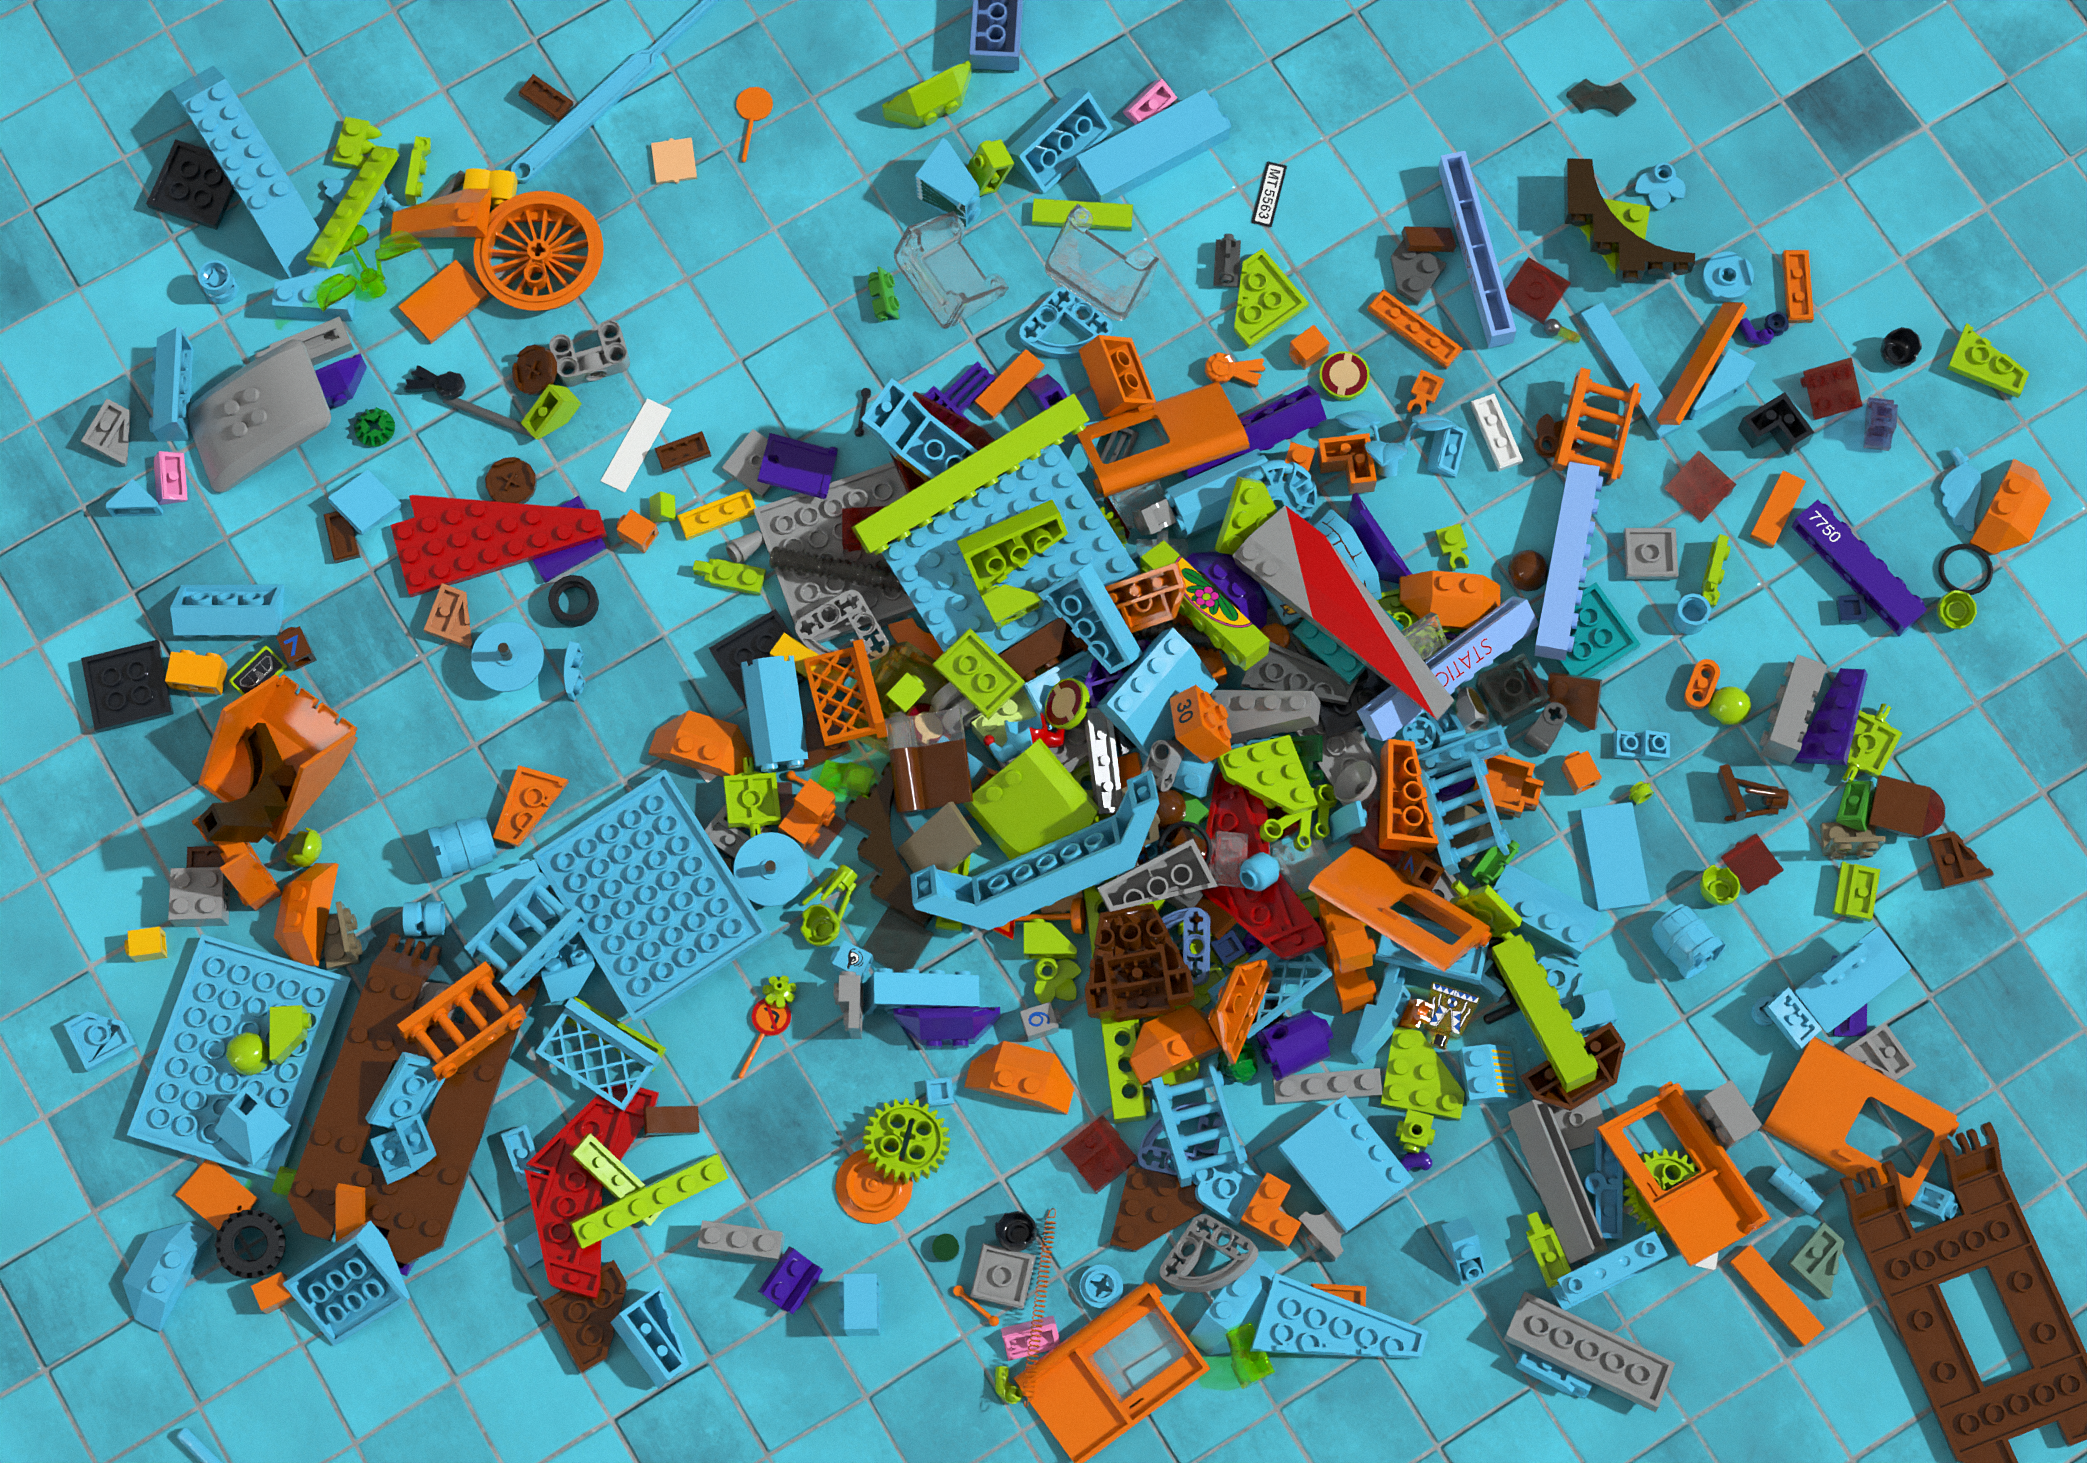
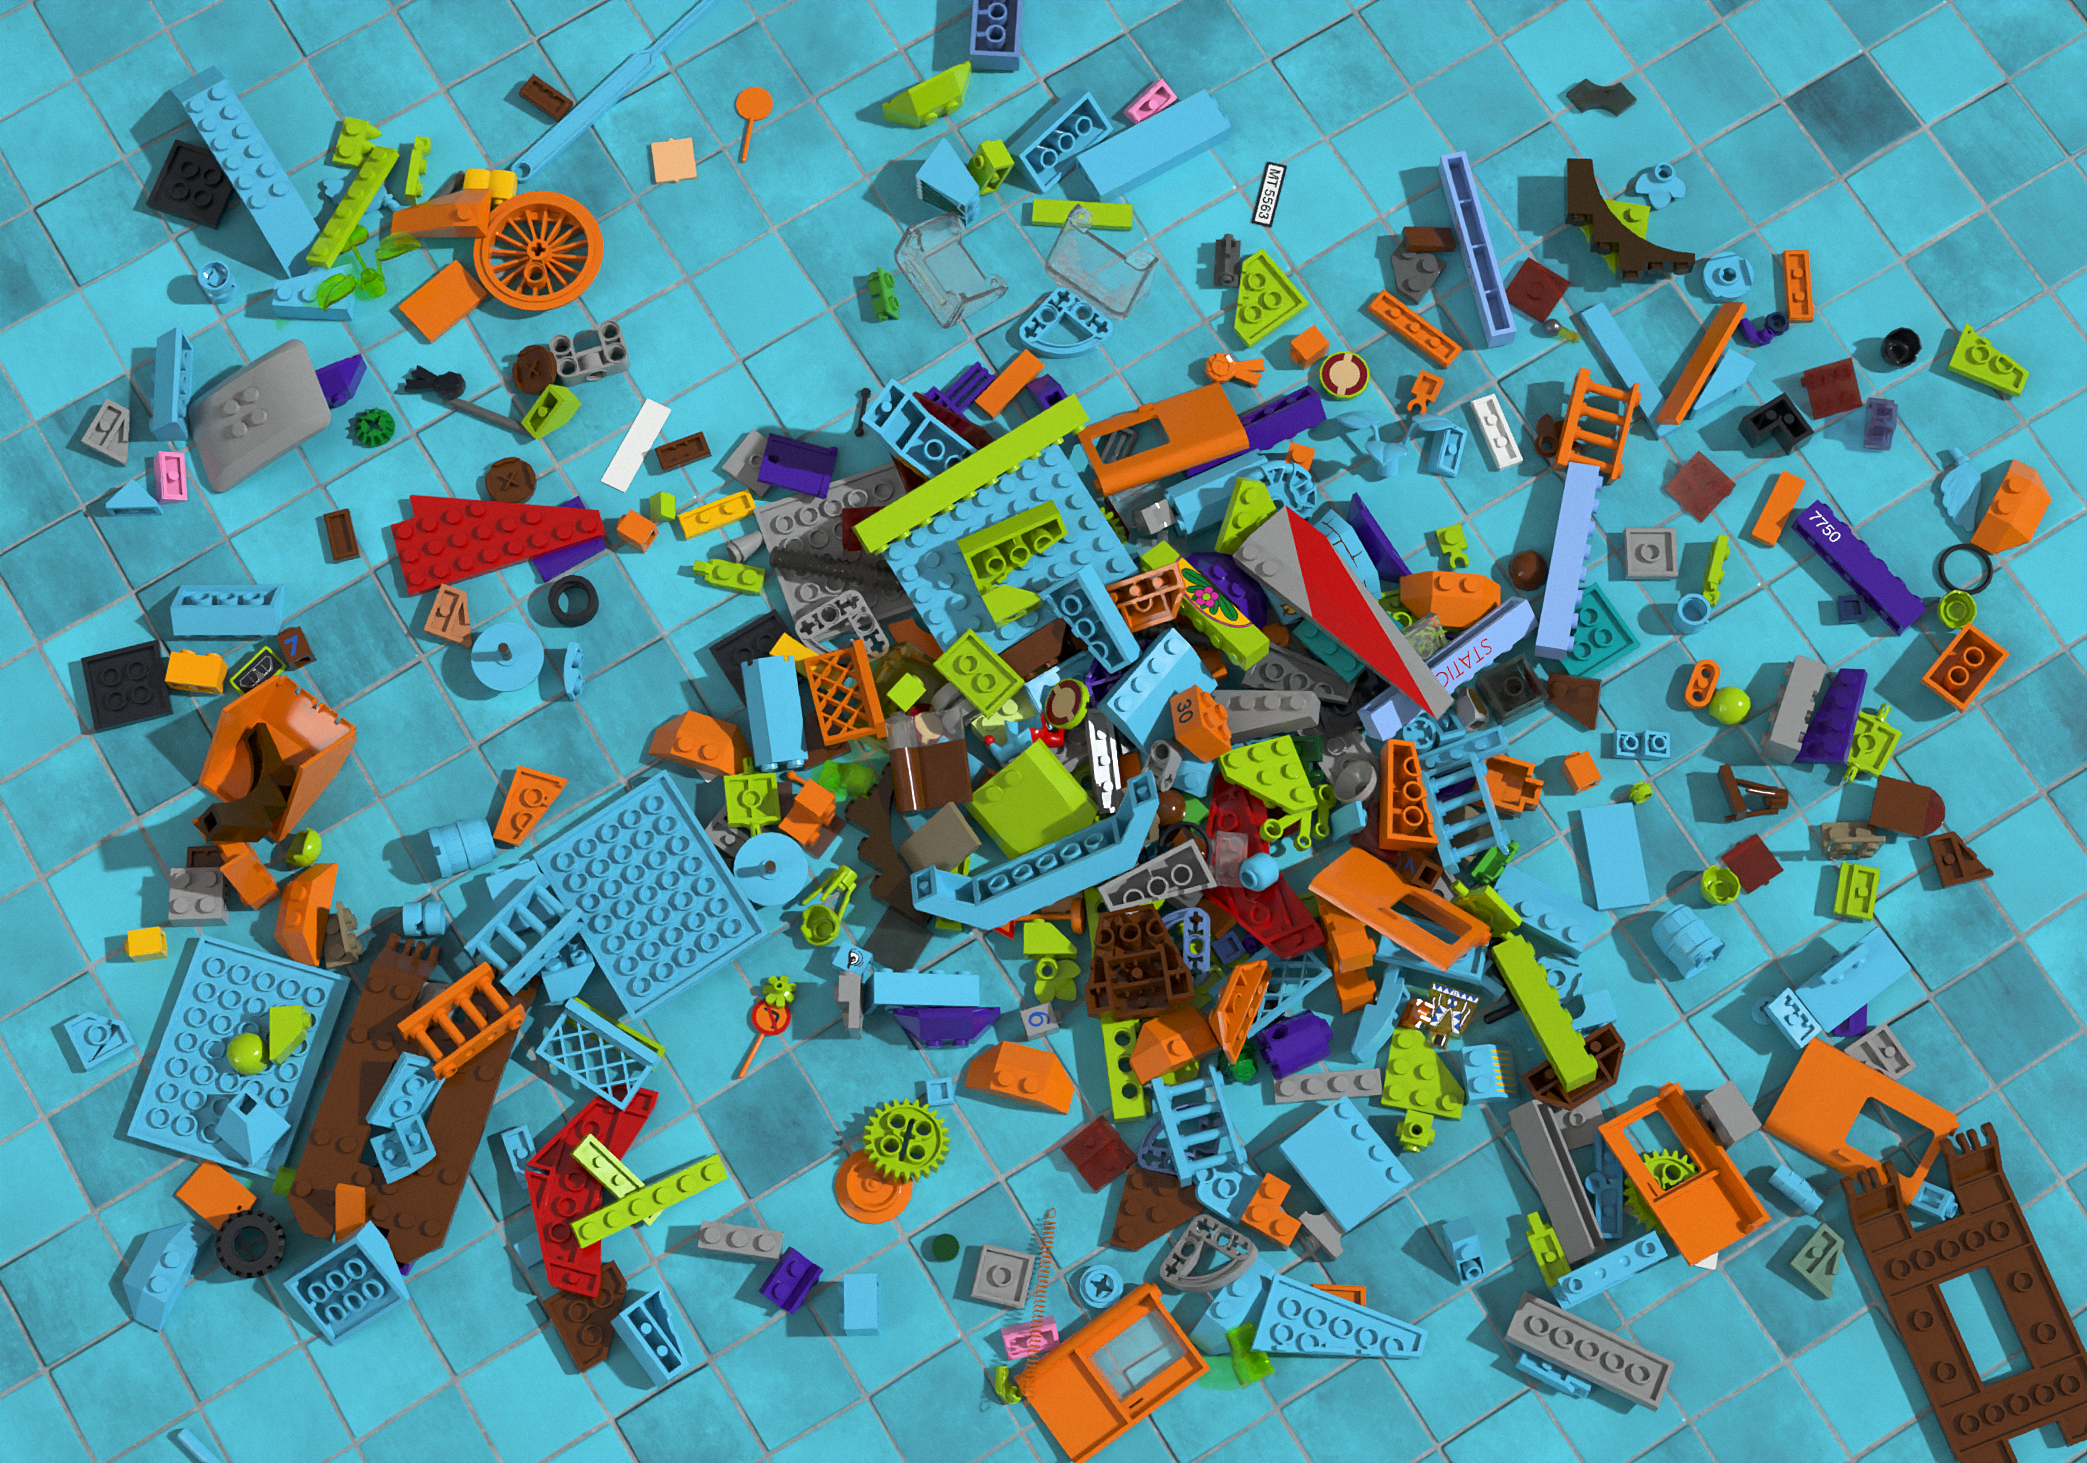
(272, 1293): orange brick -> none
(321, 341): light grey hinge -> none
(364, 502): medium azure tile -> none
(671, 1120): reddish brown tile -> none
(959, 1292): orange hinge -> none
(1016, 1231): black hair -> none
(1116, 374): orange slope -> none
(1300, 867): clear bracket -> none
(1348, 455): orange brick -> none
(1420, 1160): dark purple arm -> none
(1544, 730): dark grey piece -> none
(1777, 1295): orange tile -> none
(1856, 805): bright green slope -> none
(1964, 667): none -> orange brick

